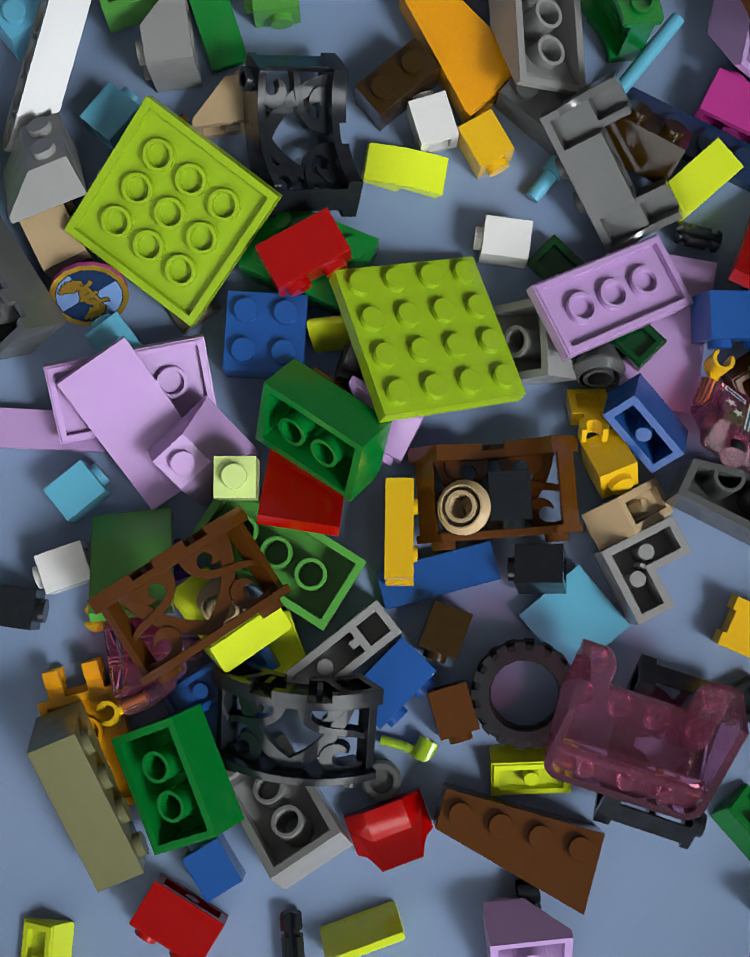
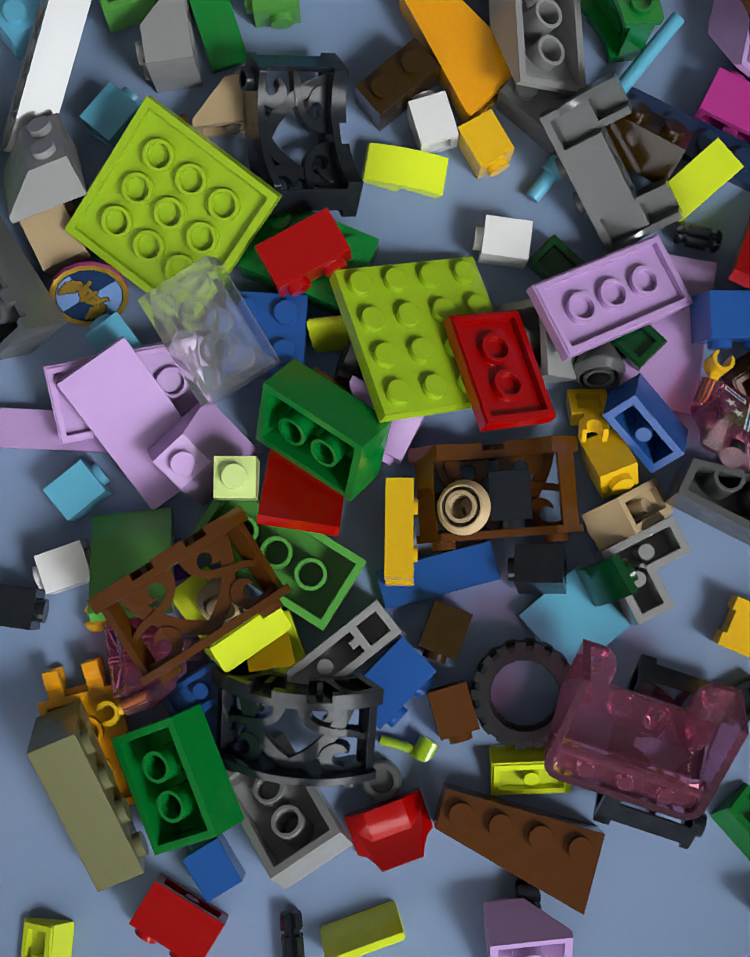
(209, 330): none -> clear brick
(274, 655): none -> yellow sticker
(499, 370): none -> red tile
(609, 580): none -> dark green slope

